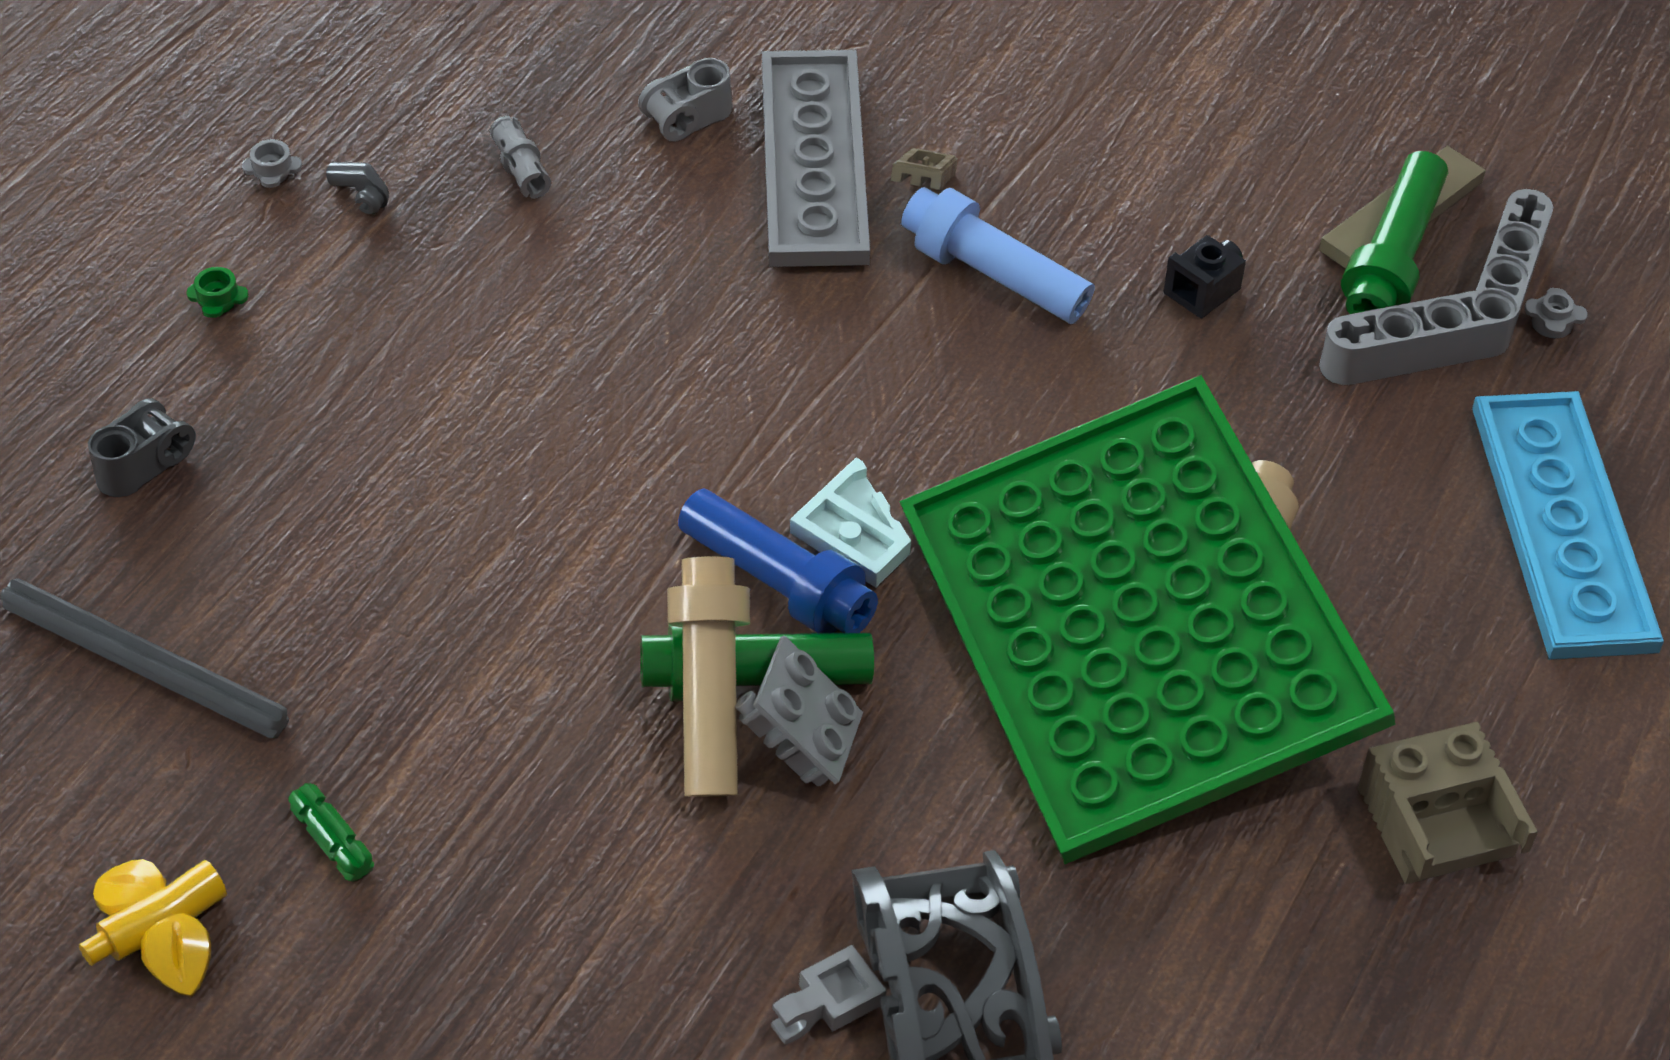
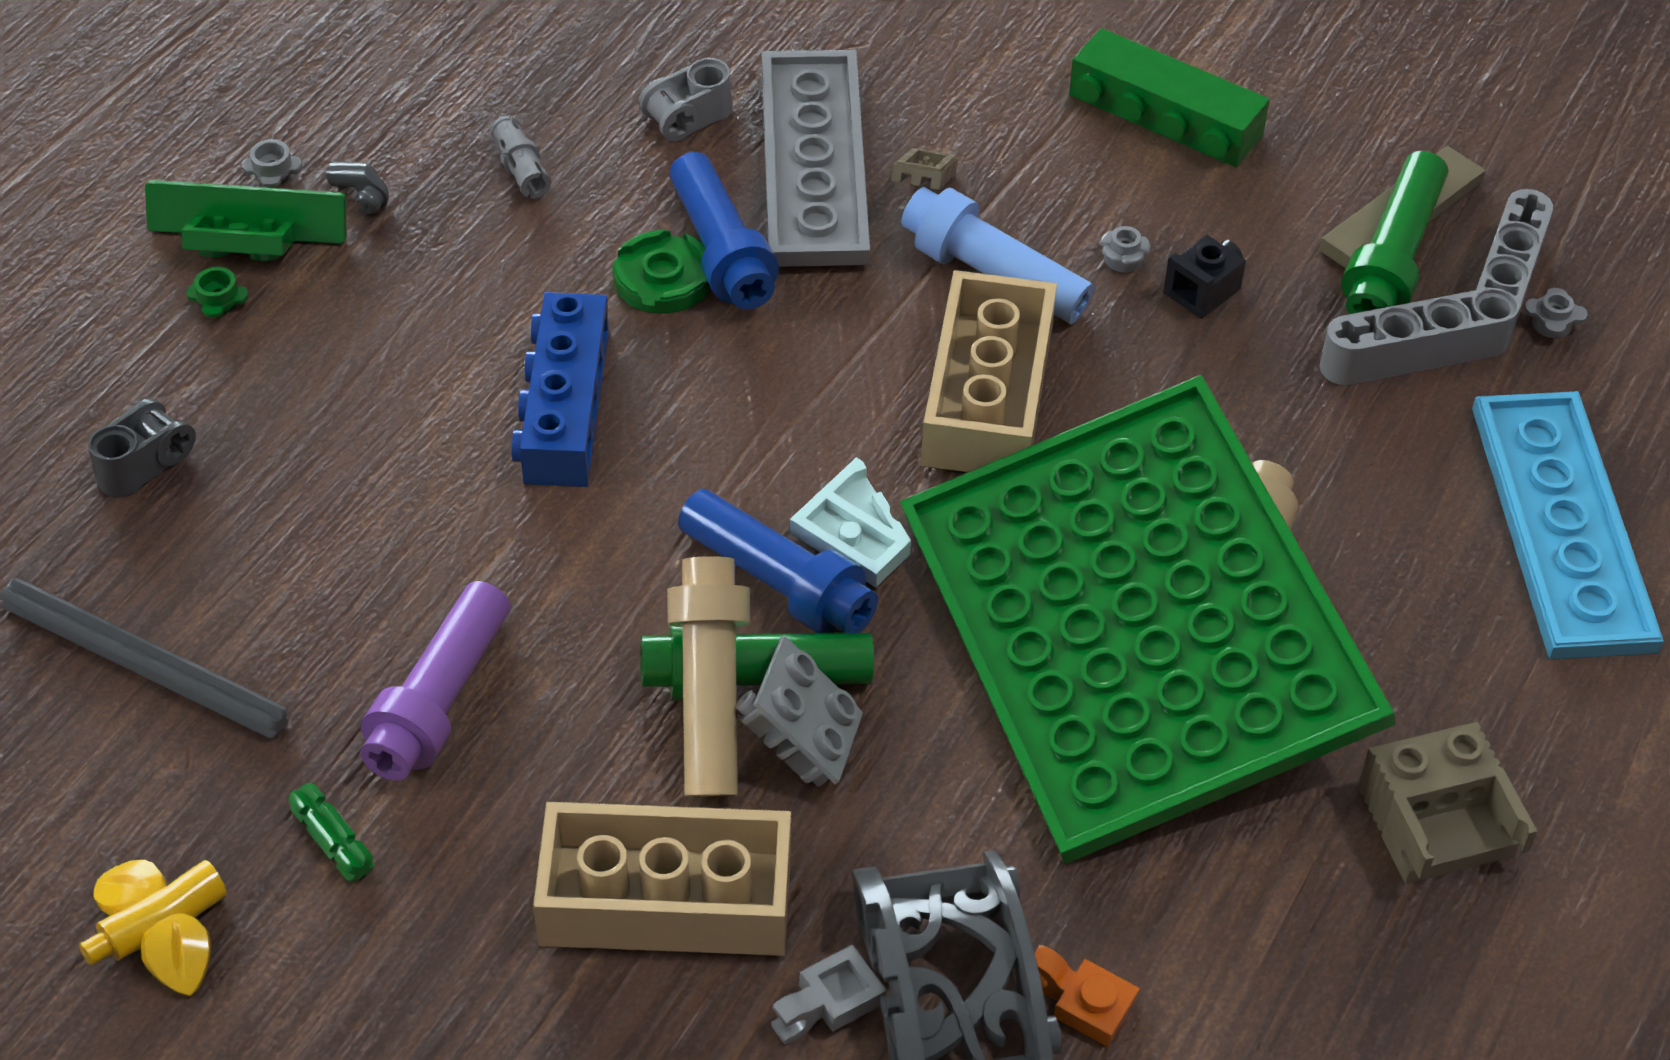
(244, 218): none -> green bracket
(410, 721): none -> medium lavender piece
(563, 390): none -> blue brick
(660, 272): none -> green tile
(663, 878): none -> tan brick
(735, 257): none -> blue piece
(987, 370): none -> tan brick
(1087, 999): none -> orange plate
(1124, 249): none -> light grey plate
(1169, 97): none -> green brick

